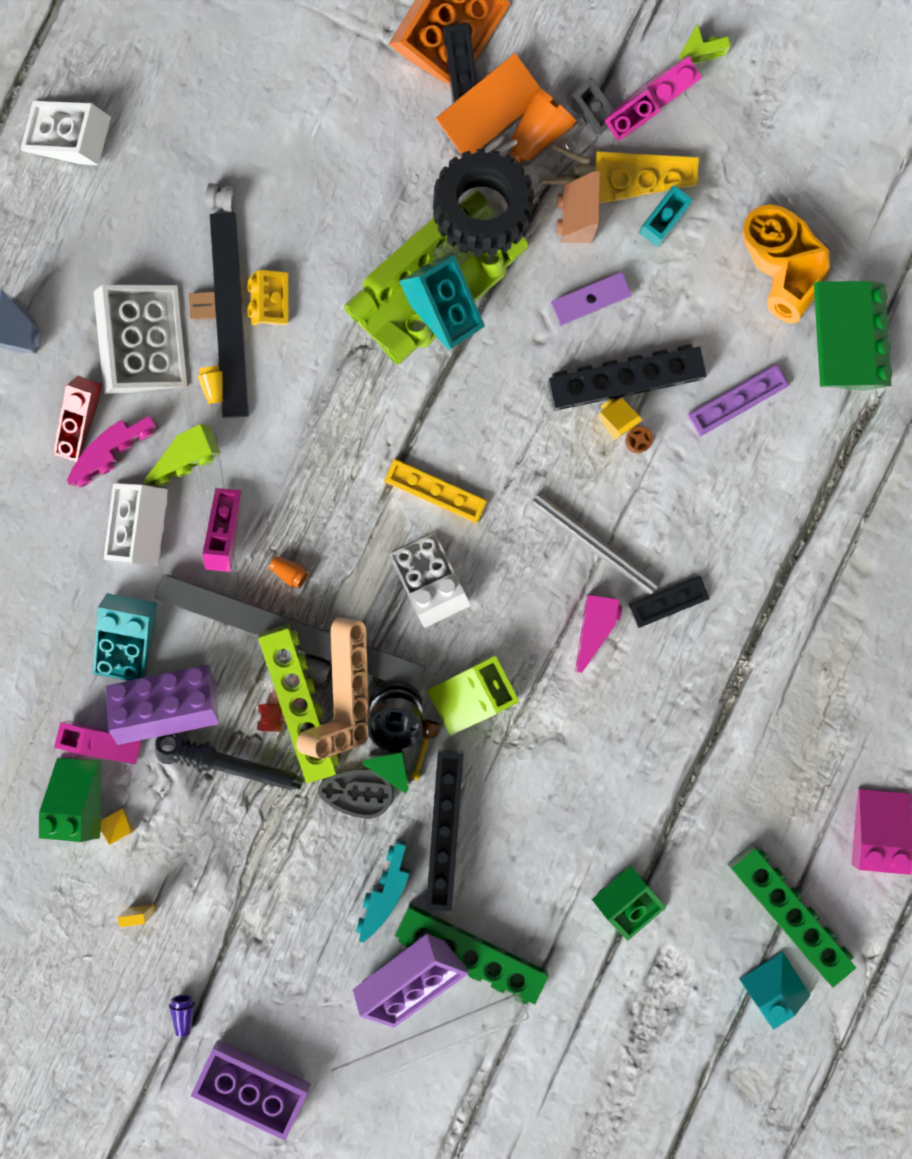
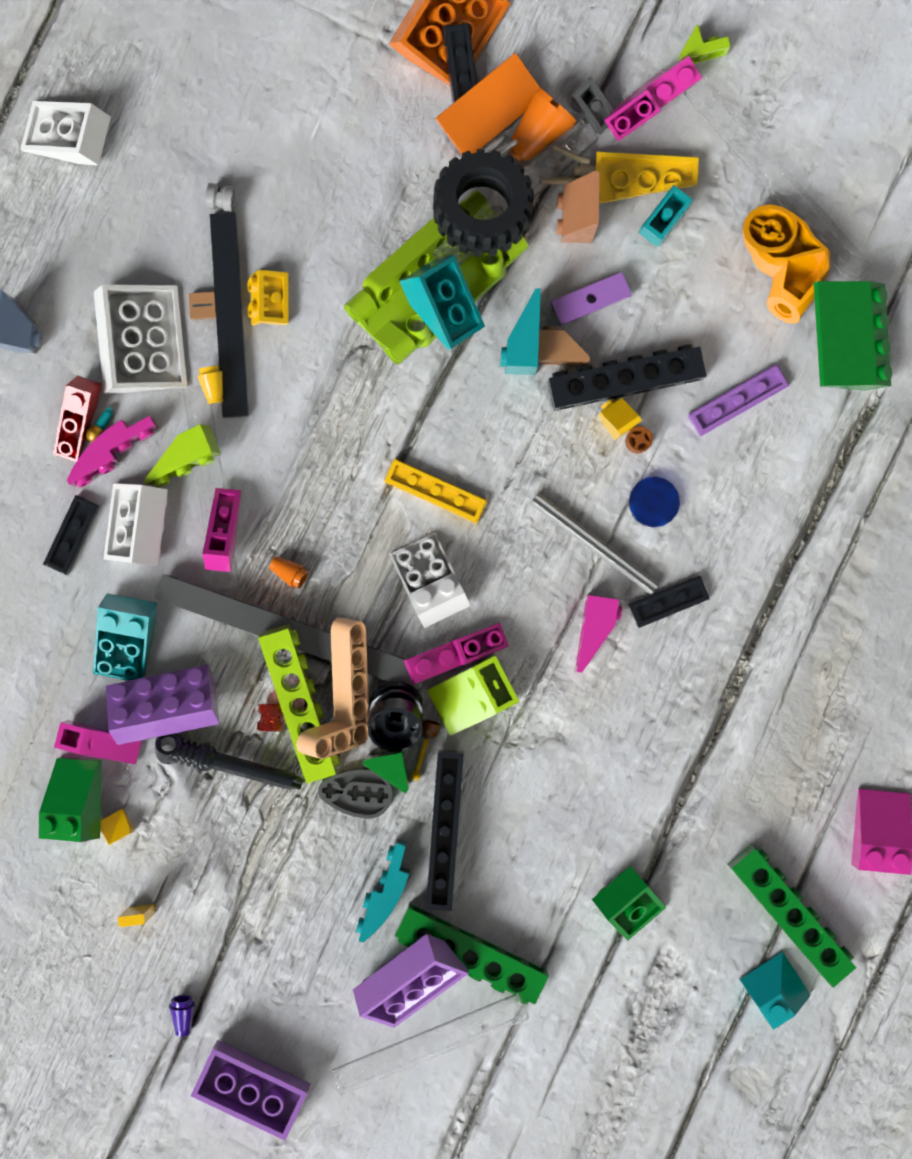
(71, 535): none -> black tile
(97, 429): none -> piece
(456, 653): none -> dark pink slope
(522, 346): none -> teal slope
(559, 348): none -> medium nougat slope
(654, 502): none -> clear blue tile

